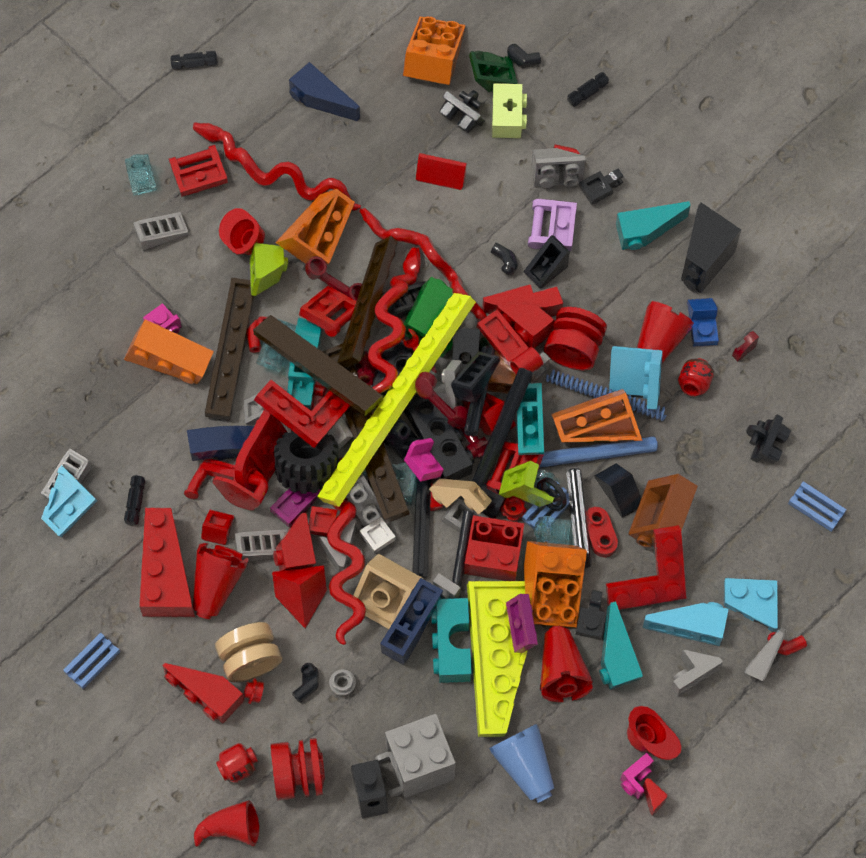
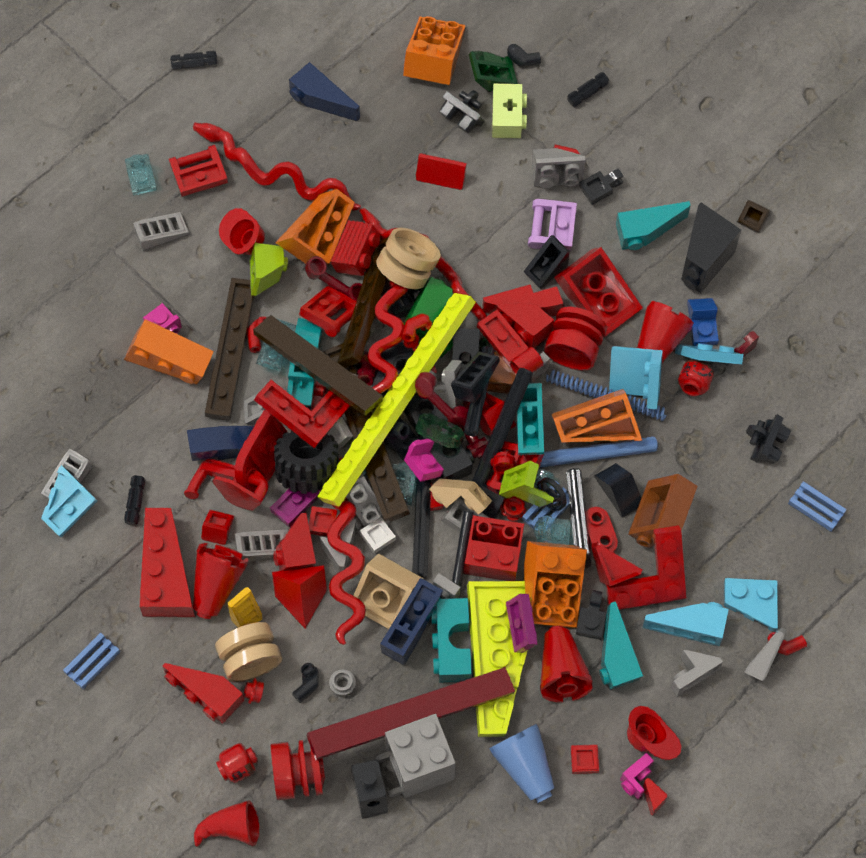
(244, 609): none -> yellow slope
(355, 248): none -> red brick
(408, 258): none -> tan wheel
(411, 325): none -> red arm
(439, 430): none -> clear green beam
(441, 702): none -> dark red tile
(502, 461): none -> red plate
(508, 257): black arm -> none
(584, 759): none -> red tile
(599, 288): none -> red slope
(611, 567): none -> red slope
(706, 353): none -> medium azure wing
(754, 215): none -> dark brown slope

